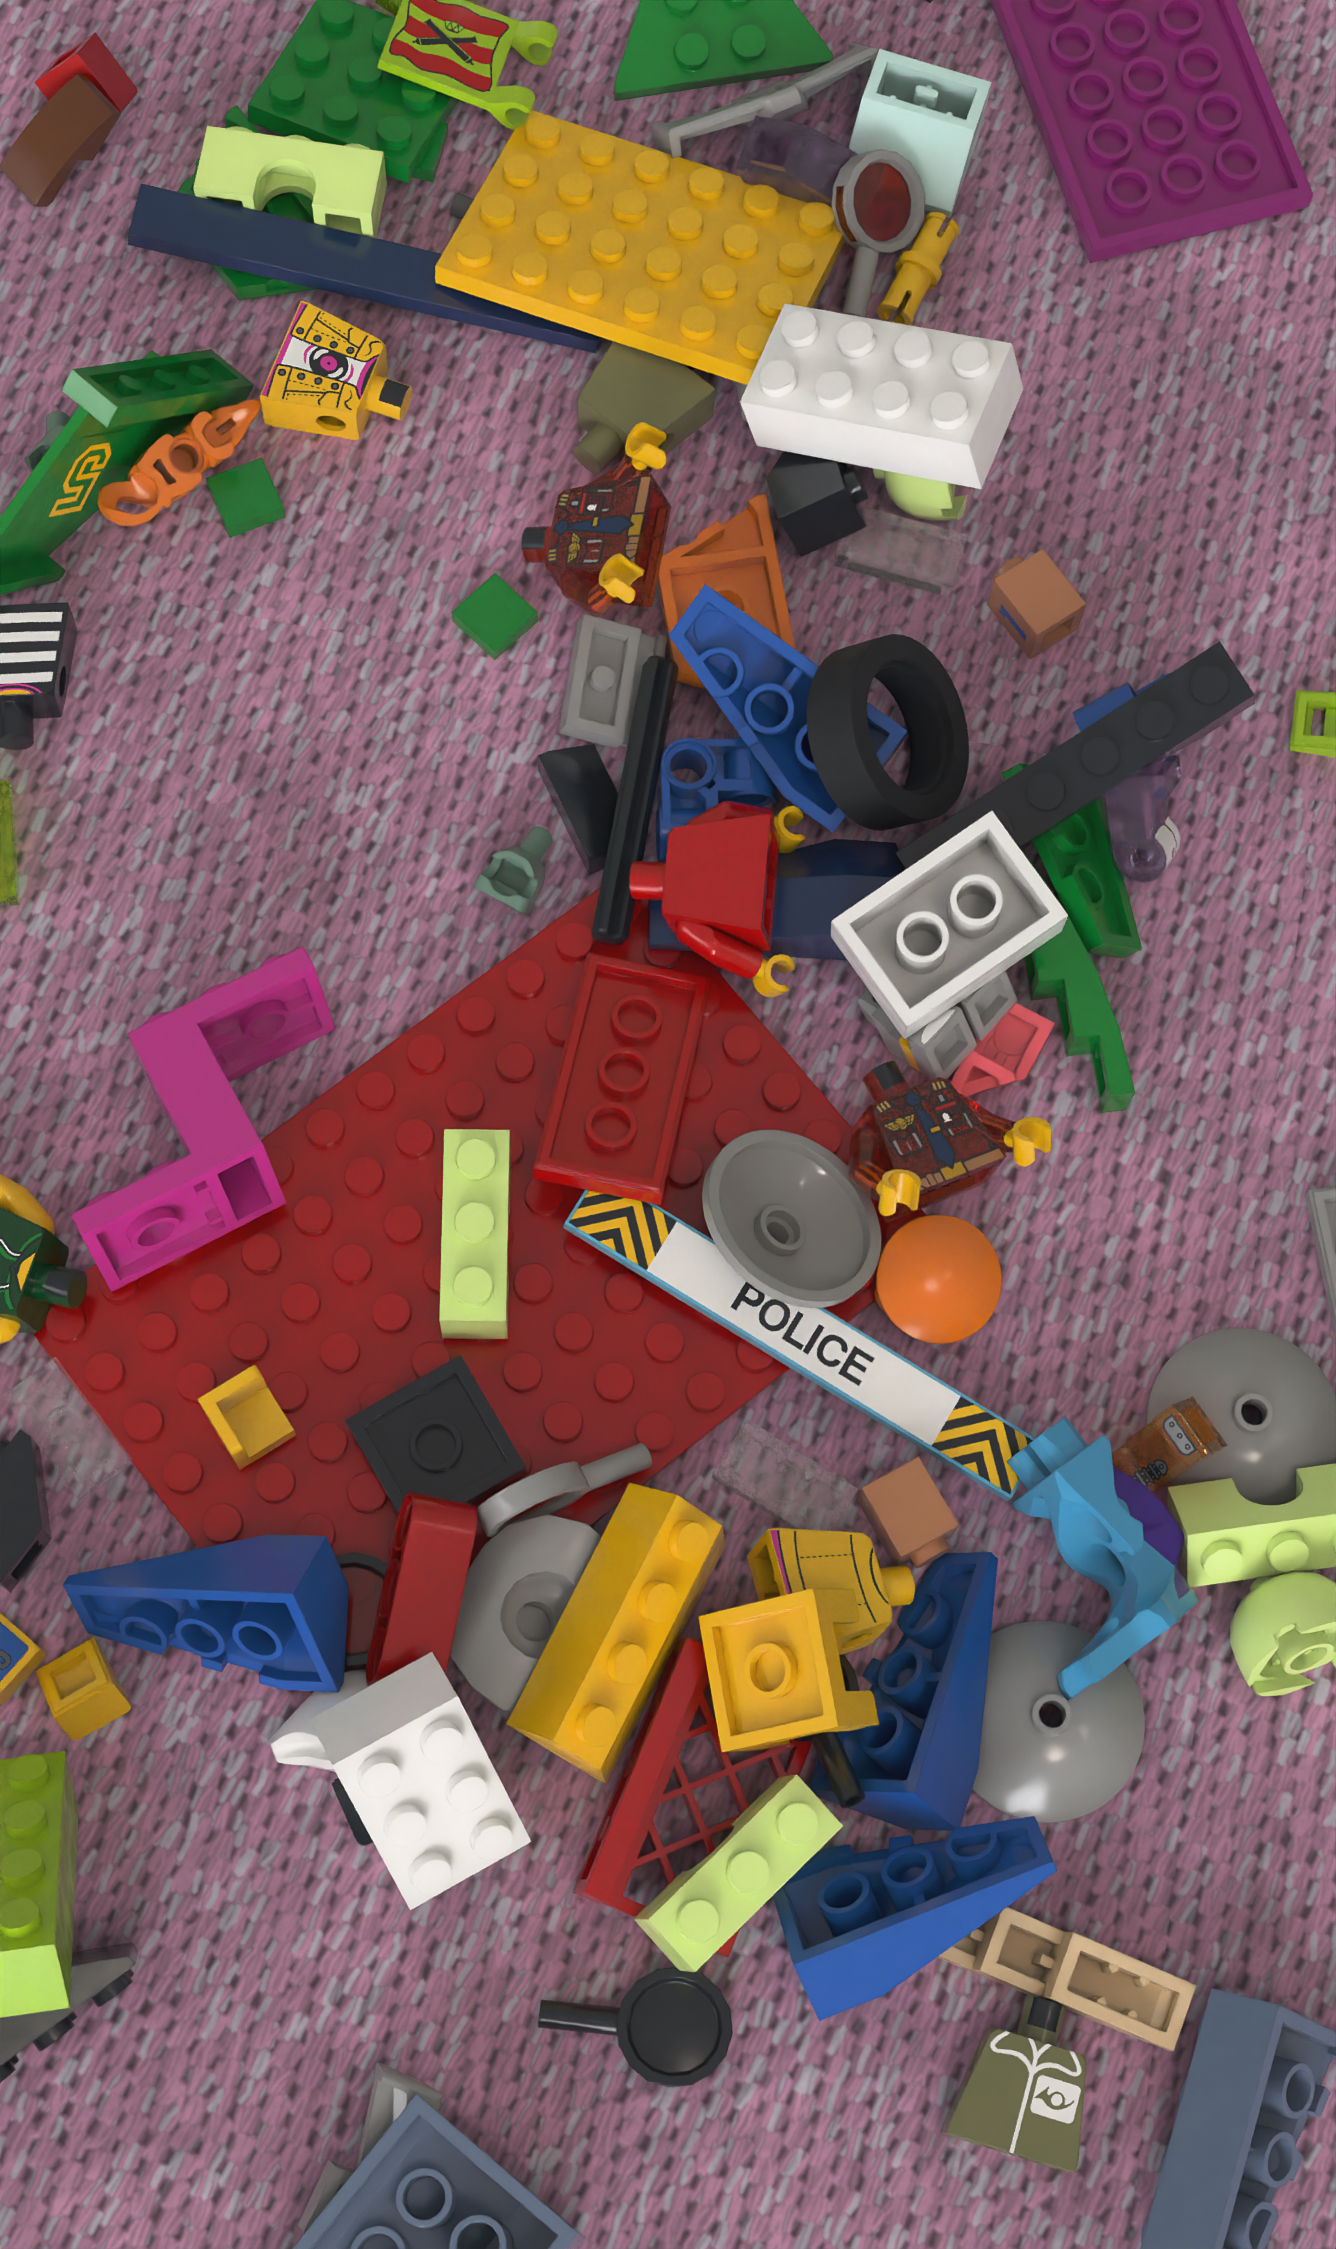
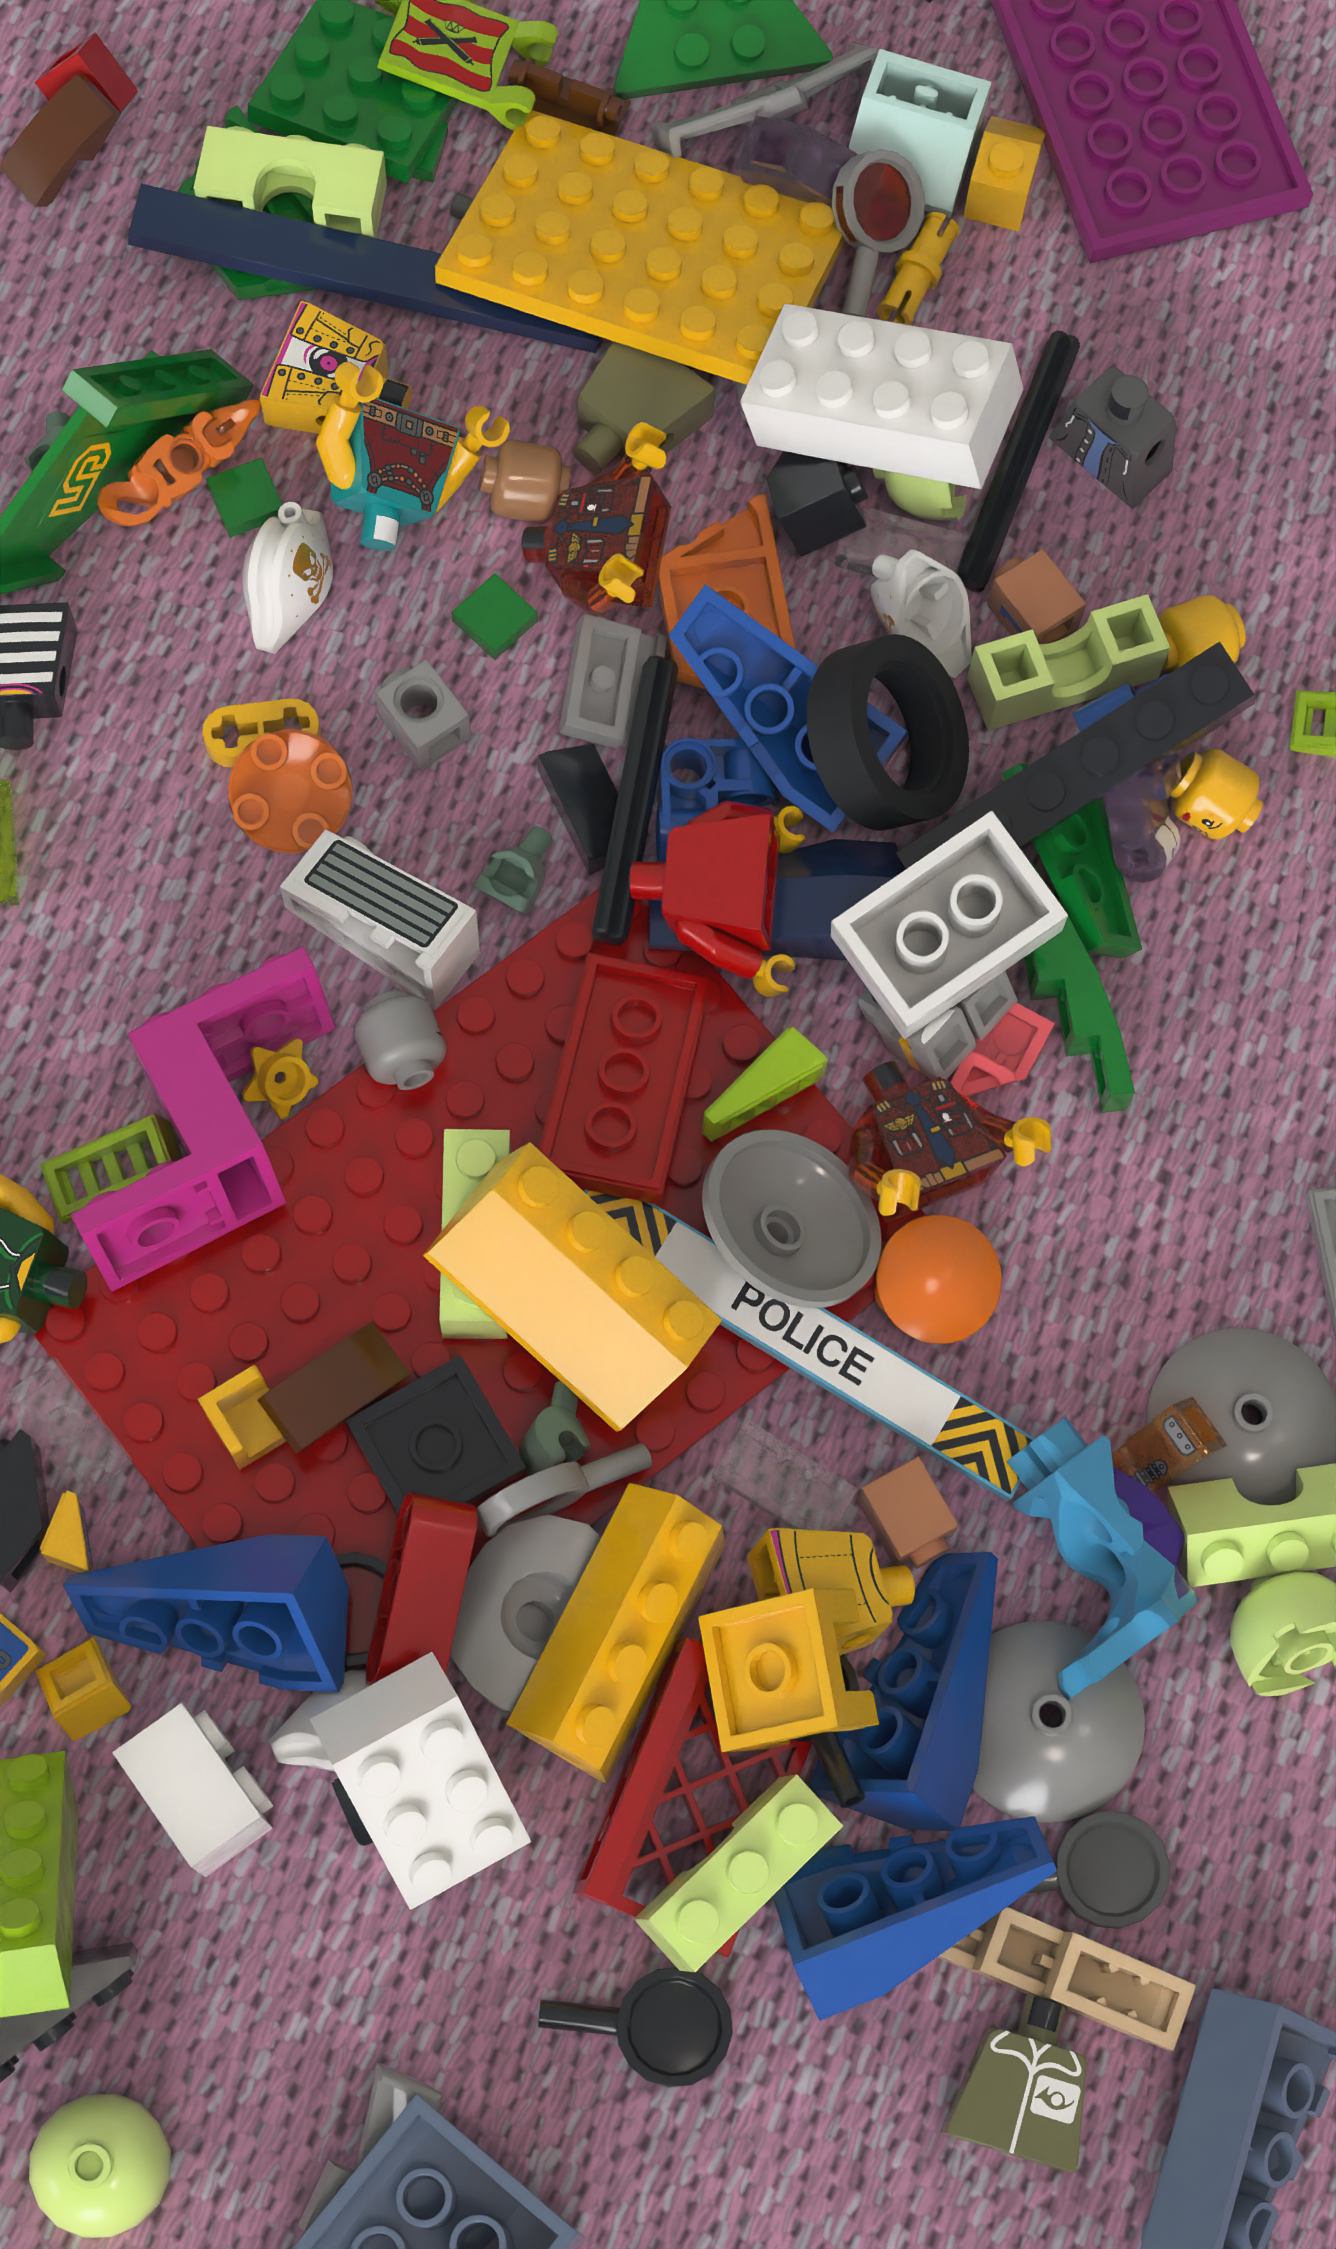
(67, 1536): none -> yellow slope
(99, 2165): none -> yellowish green cylinder
(129, 1138): none -> lime slope
(192, 1789): none -> white brick
(253, 719): none -> yellow beam
(286, 574): none -> white hat
(289, 790): none -> orange dish
(295, 1082): none -> yellow plate
(333, 1387): none -> reddish brown slope
(384, 916): none -> wedge
(392, 459): none -> torso
(400, 1039): none -> light grey head
(427, 737): none -> light grey brick
(524, 481): none -> medium nougat head
(554, 1434): none -> sand green piece
(570, 98): none -> reddish brown hinge
(572, 1286): none -> yellow slope
(774, 1076): none -> lime slope
(924, 603): none -> white hat
(1004, 173): none -> yellow slope
(1017, 461): none -> black axle
(1026, 679): none -> yellowish green arch
(1110, 1870): none -> dark grey piece
(1119, 435): none -> dark grey torso
(1197, 626): none -> yellow head
(1216, 794): none -> yellow head

